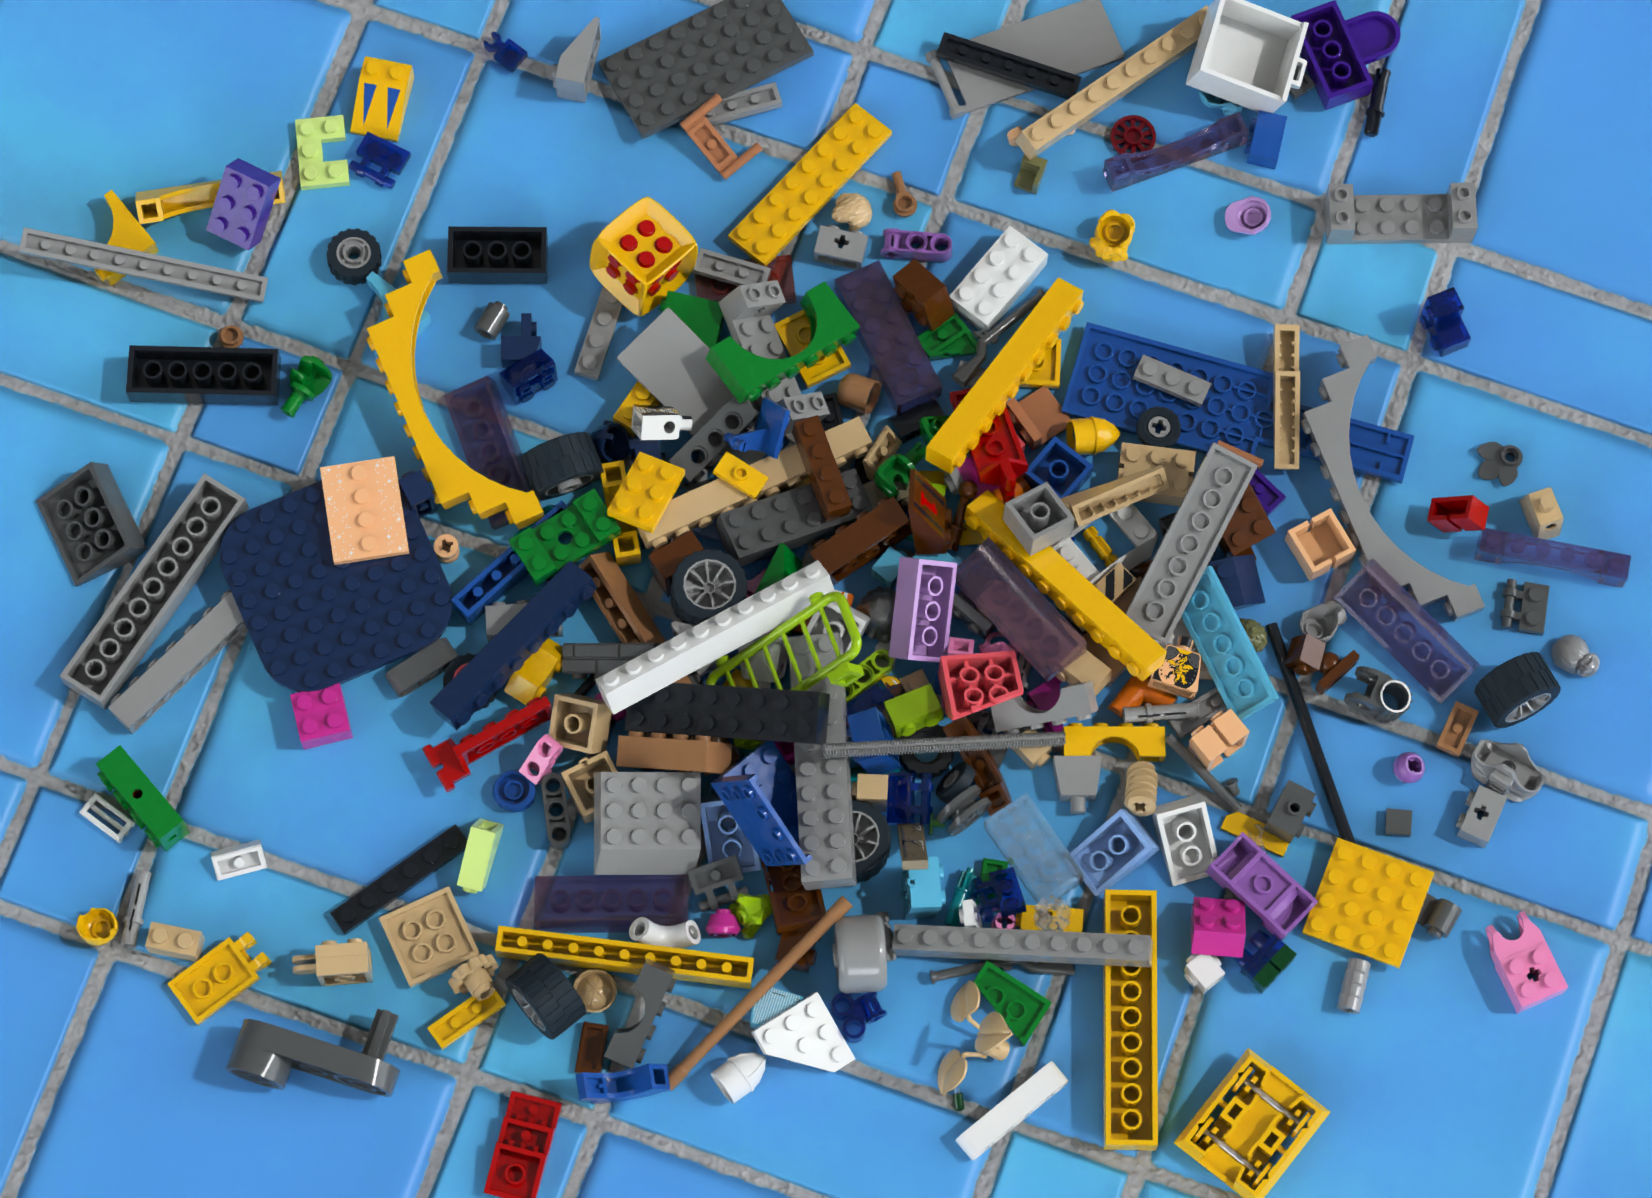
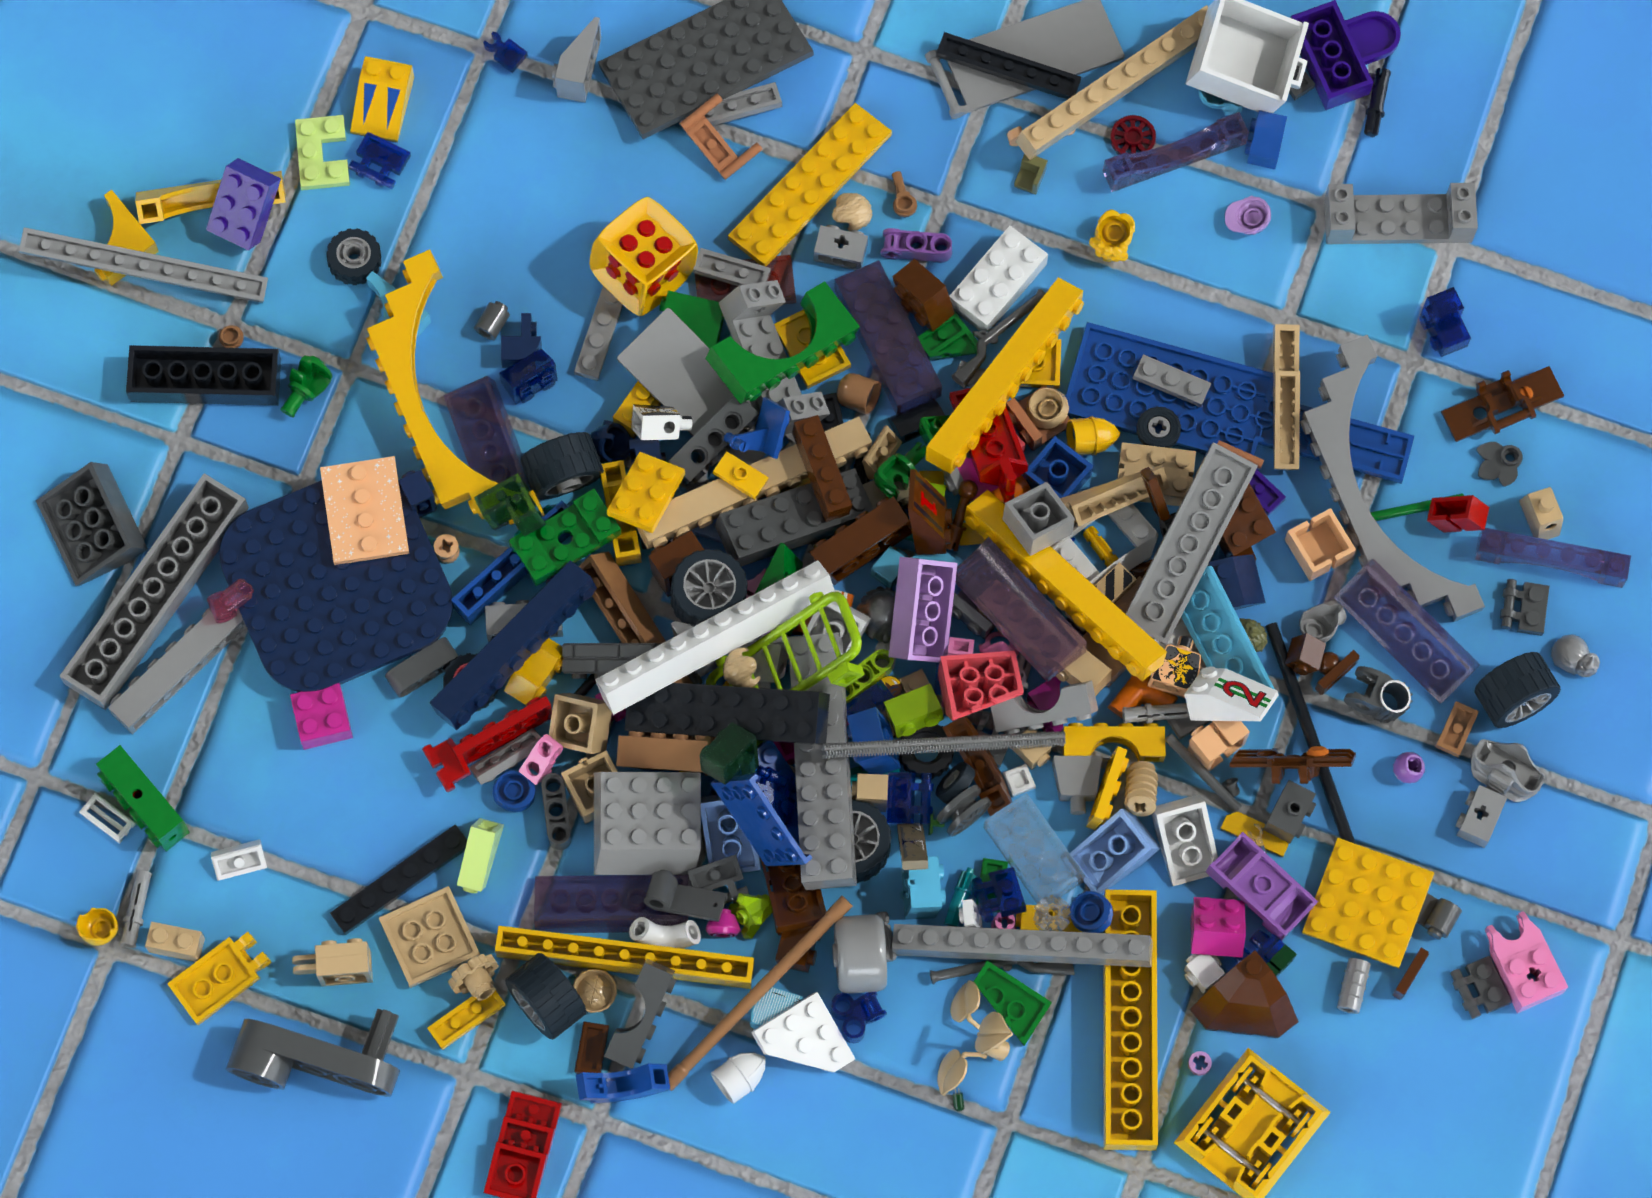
(226, 602): none -> clear pink piece
(497, 255): black brick -> none
(505, 757): none -> light grey plate
(511, 501): none -> clear green brick
(668, 896): none -> dark grey door
(730, 754): none -> clear green brick
(739, 669): none -> tan hair
(778, 799): none -> clear blue plate
(1012, 1110): white beam -> none
(1019, 780): none -> white tile
(1054, 408): none -> tan hat
(1091, 912): none -> blue piece
(1108, 788): none -> yellow plate
(1155, 494): none -> reddish brown tile
(1207, 1061): none -> lavender bush
(1227, 696): none -> white slope
(1247, 1002): none -> reddish brown brick
(1307, 764): none -> reddish brown piece
(1398, 822): dark grey tile -> none
(1404, 510): none -> green bar
(1411, 973): none -> reddish brown tile
(1487, 985): none -> dark grey plate
(1497, 397): none -> reddish brown piece

